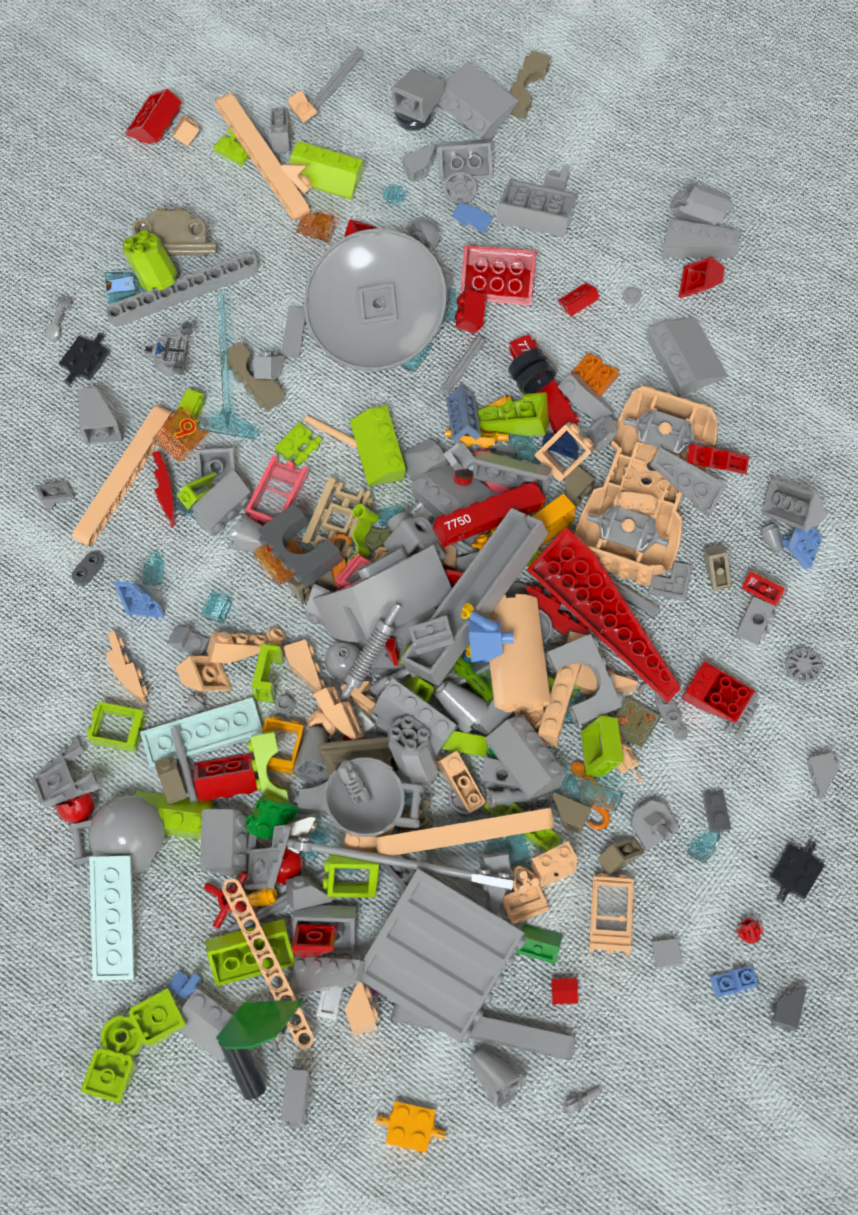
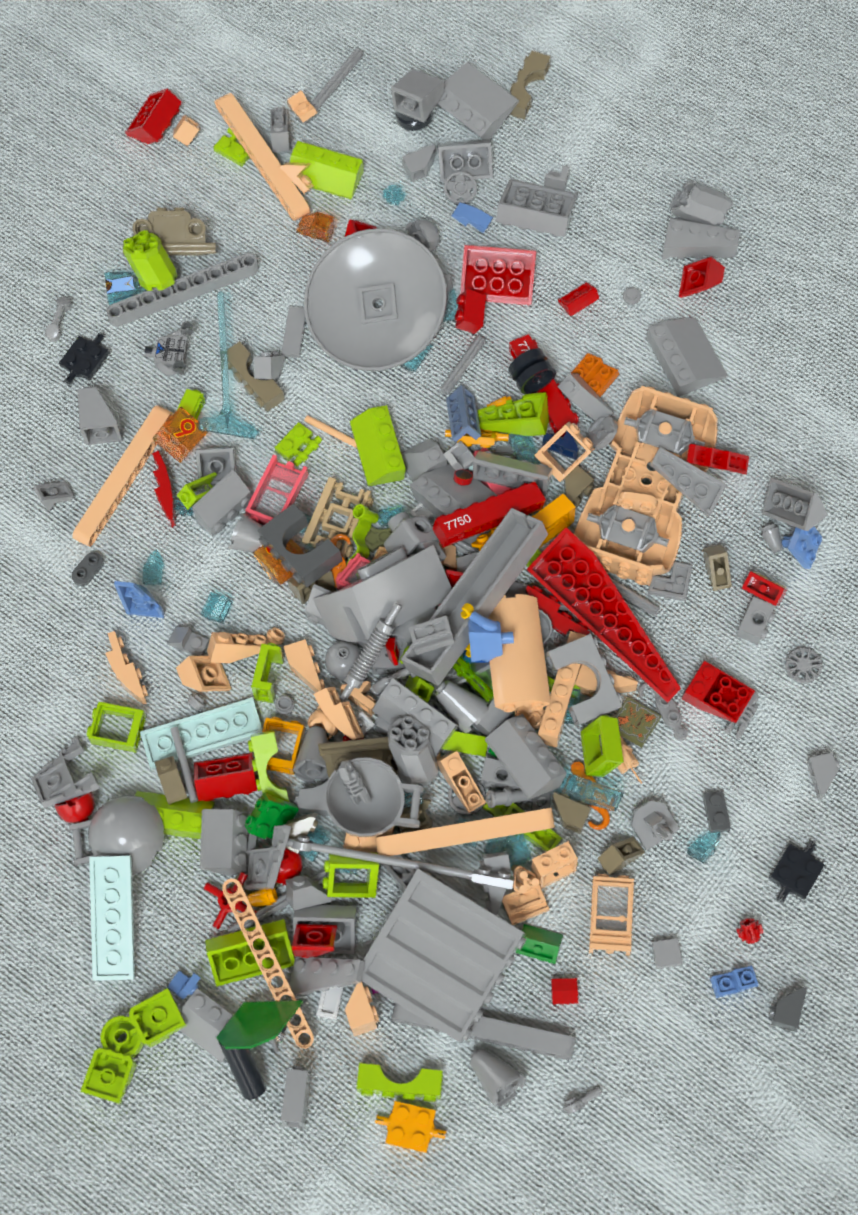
(426, 1085): none -> lime arch

